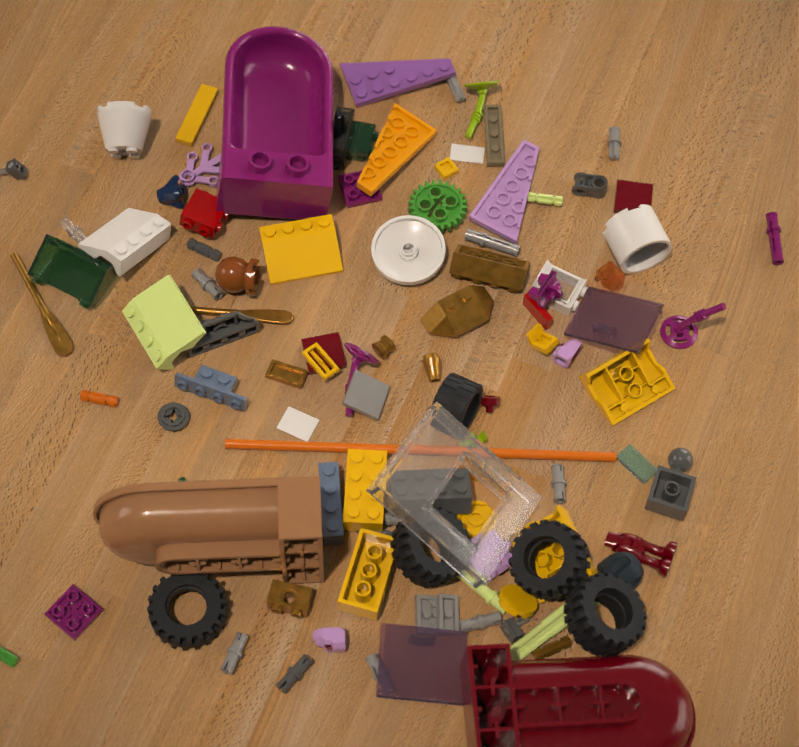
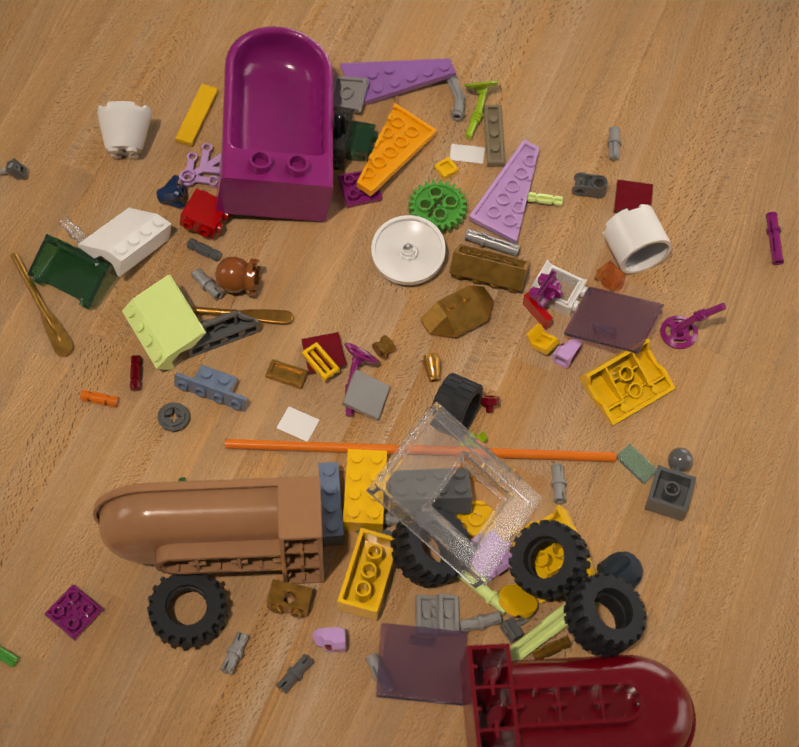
(135, 373): none -> dark red axle
(301, 249): yellow piece -> none
(349, 92): none -> light grey tile
(457, 112): none -> light grey pin
(637, 546): dark red piece -> none

